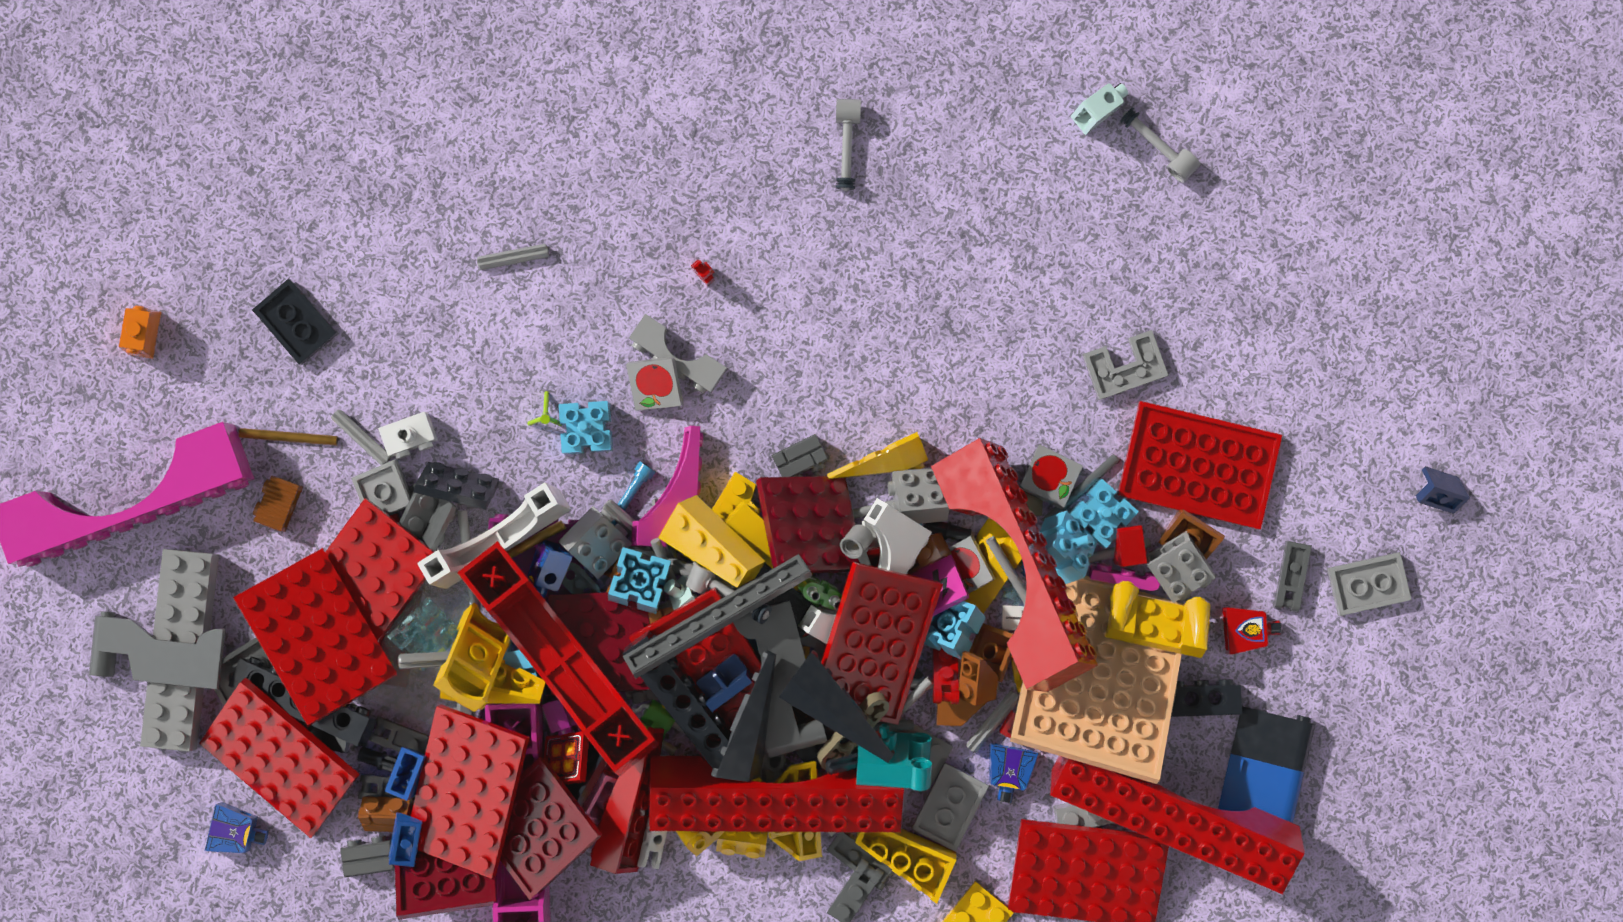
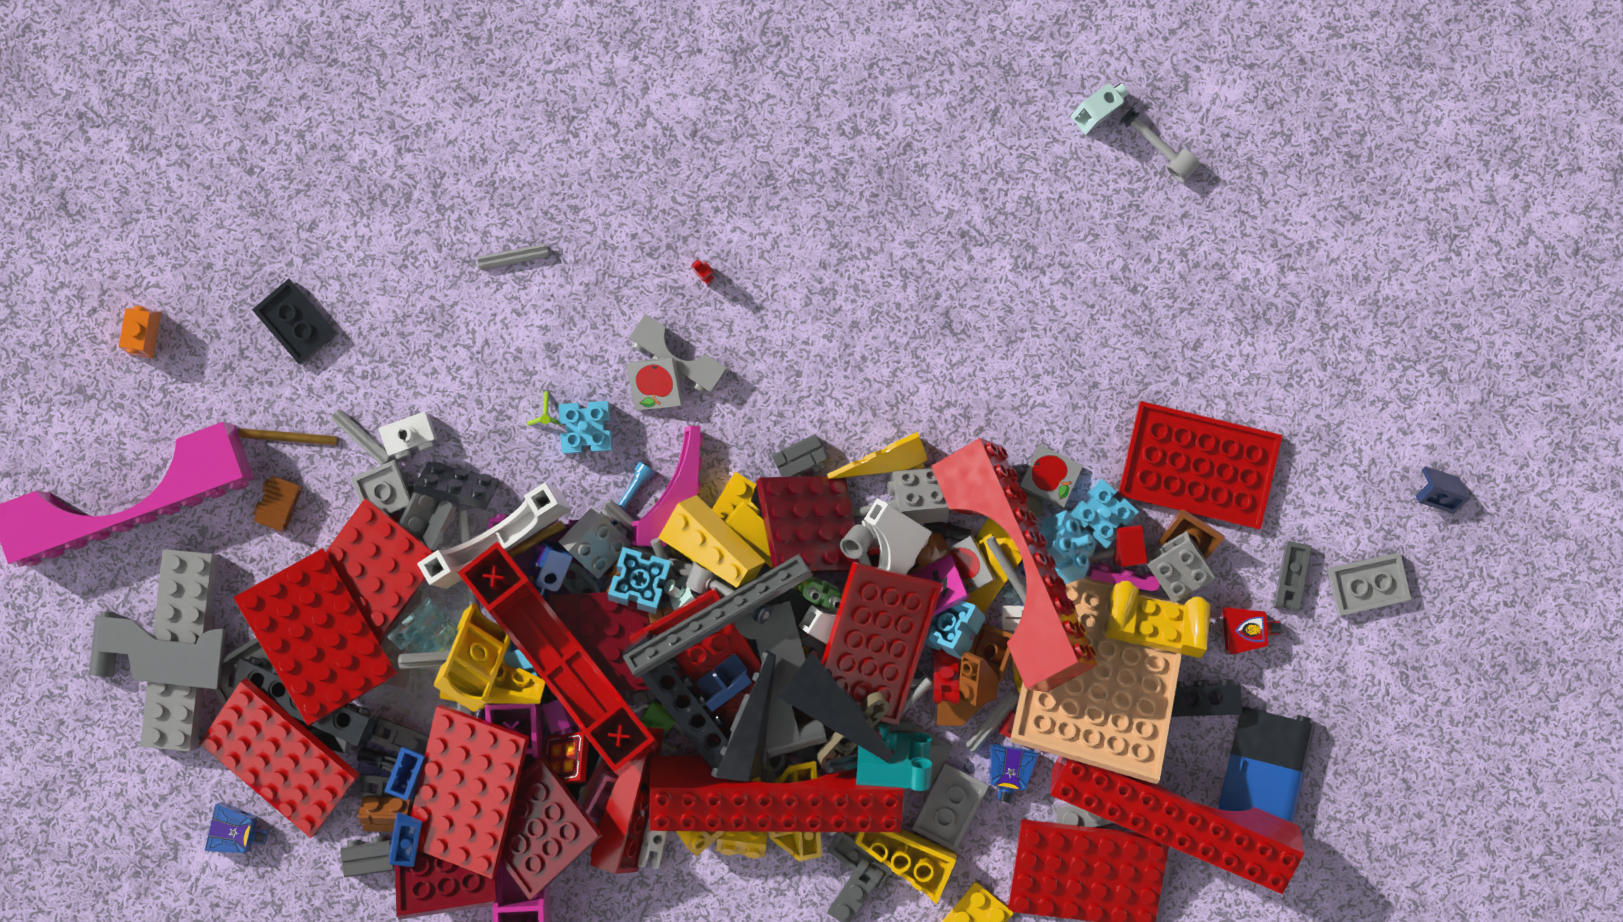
(847, 113): light grey piece -> none
(1086, 484): dark grey bar -> none
(1145, 369): light grey plate -> none

